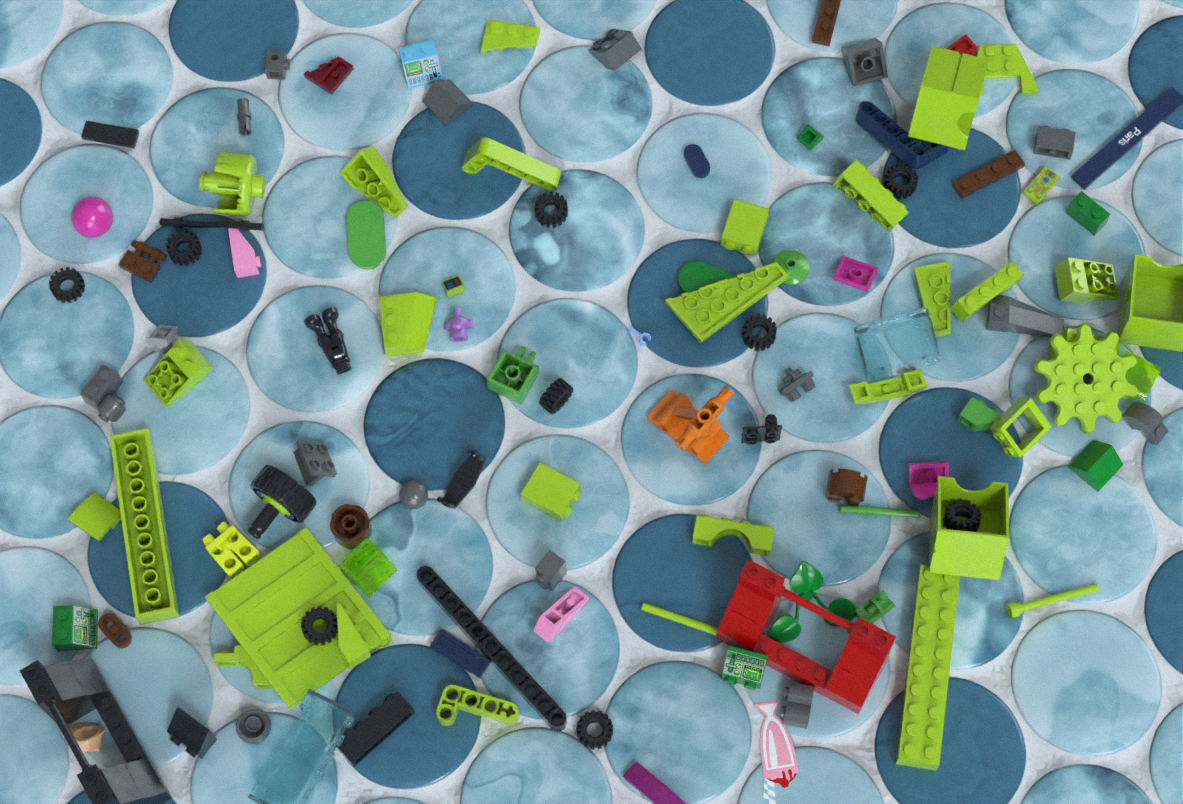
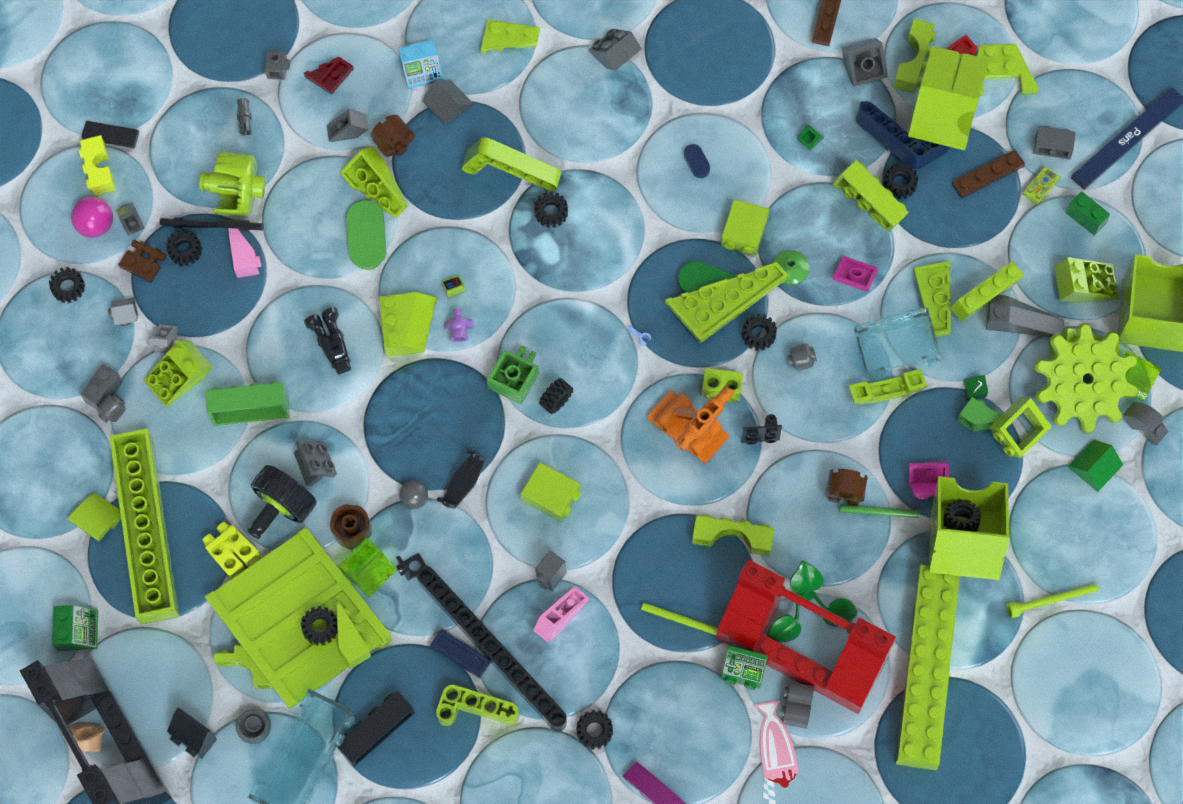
(99, 179): none -> neon yellow arch
(115, 631): reddish brown plate -> none
(123, 311): none -> brick
(130, 218): none -> dark grey slope
(247, 403): none -> bright green piece
(347, 126): none -> dark grey slope
(392, 136): none -> reddish brown brick
(403, 566): none -> black bracket
(721, 378): none -> lime brick
(790, 390): dark grey hips -> none
(802, 357): none -> dark grey head
(875, 607): bright green hips -> none
(919, 38): none -> lime arch
(976, 387): none -> green slope

